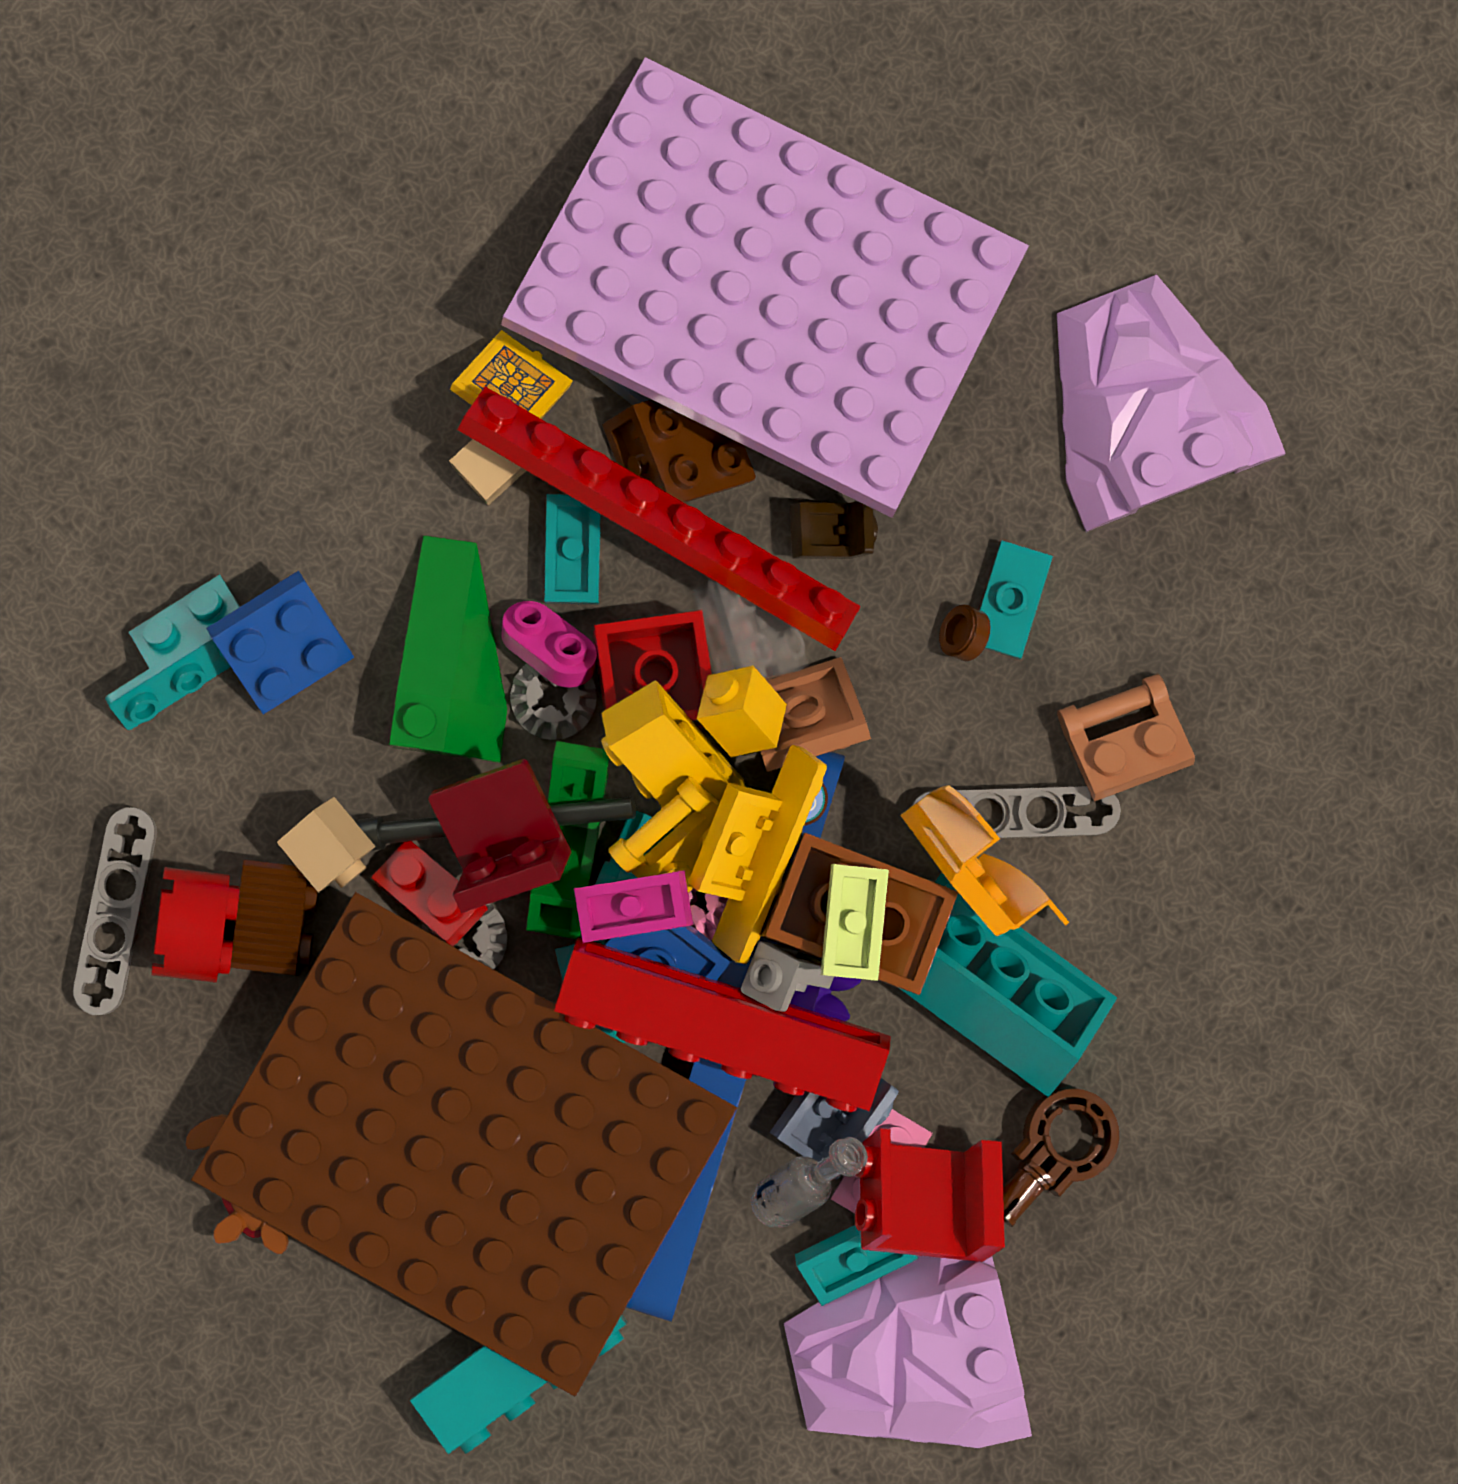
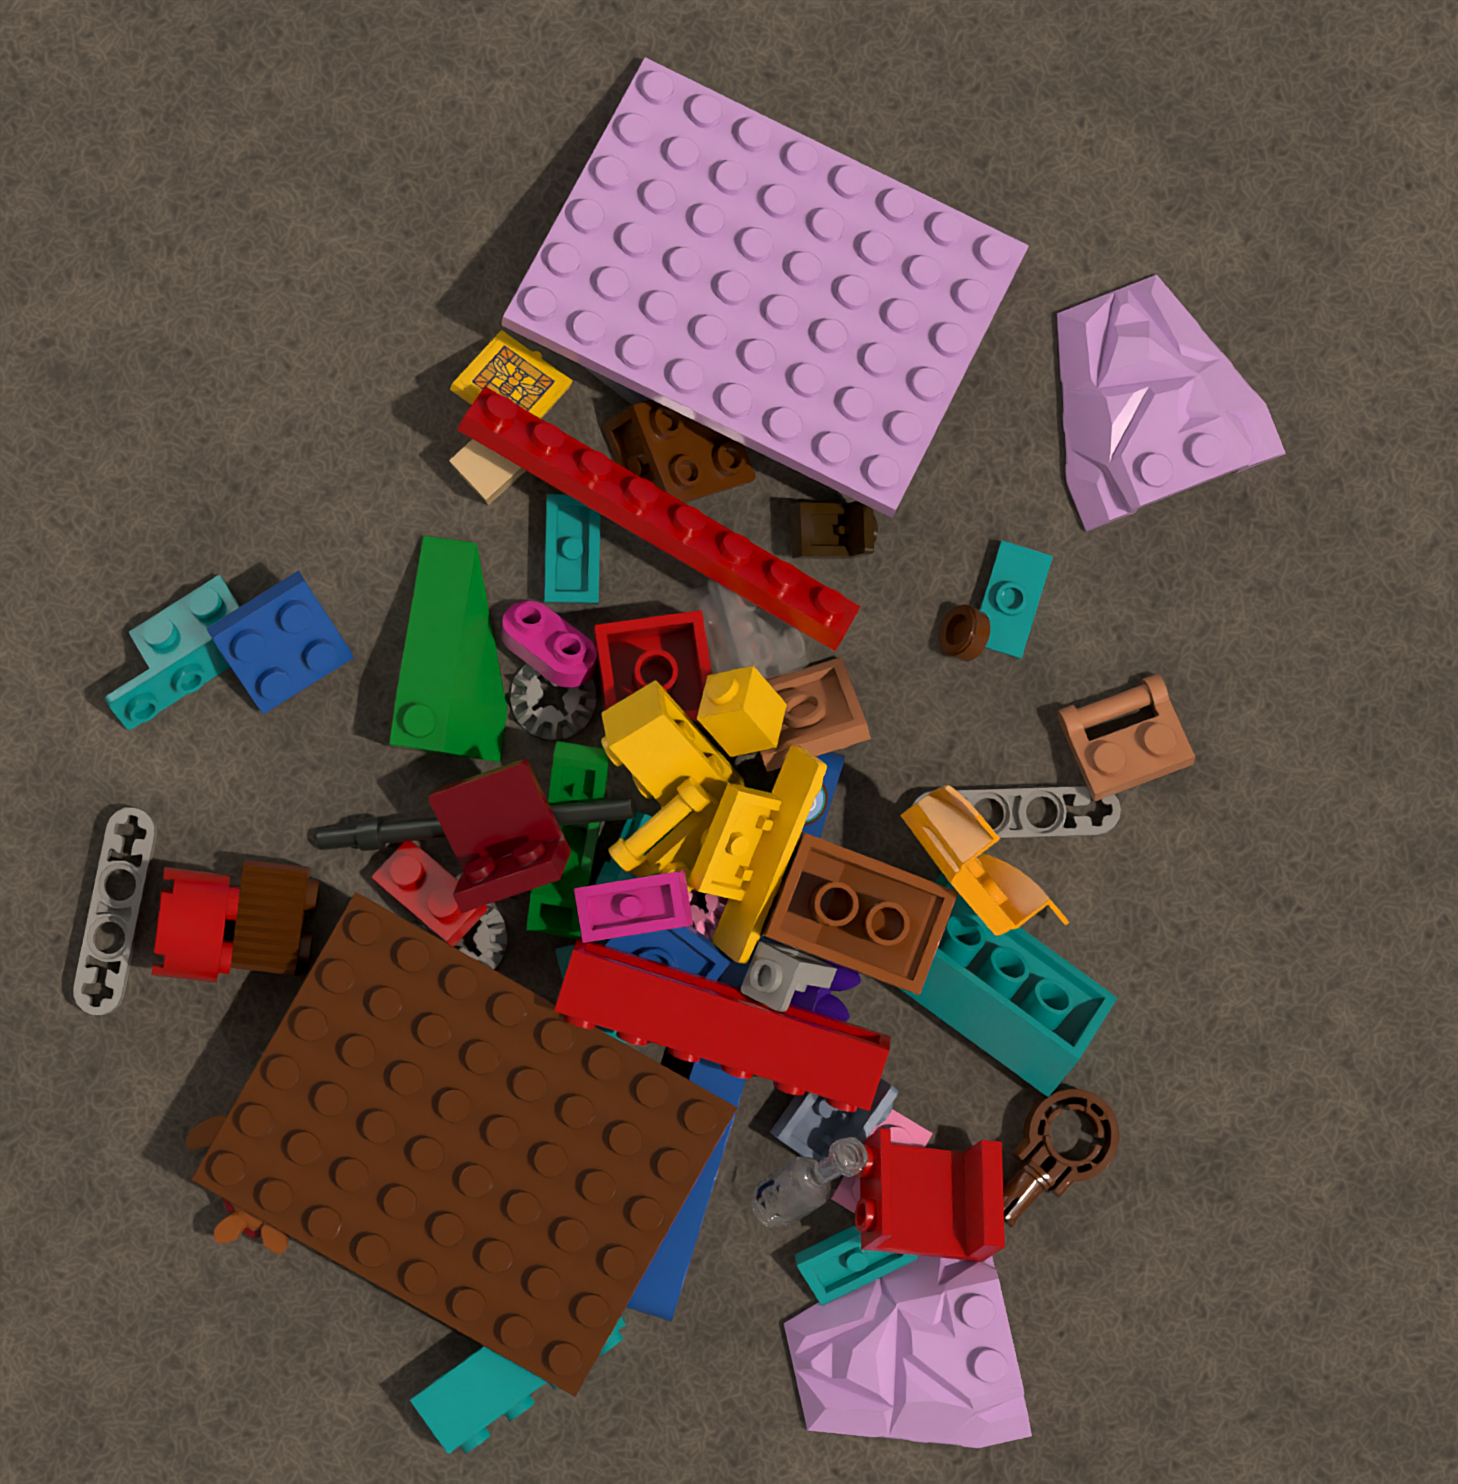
(327, 846): tan brick -> none
(854, 922): yellowish green plate -> none

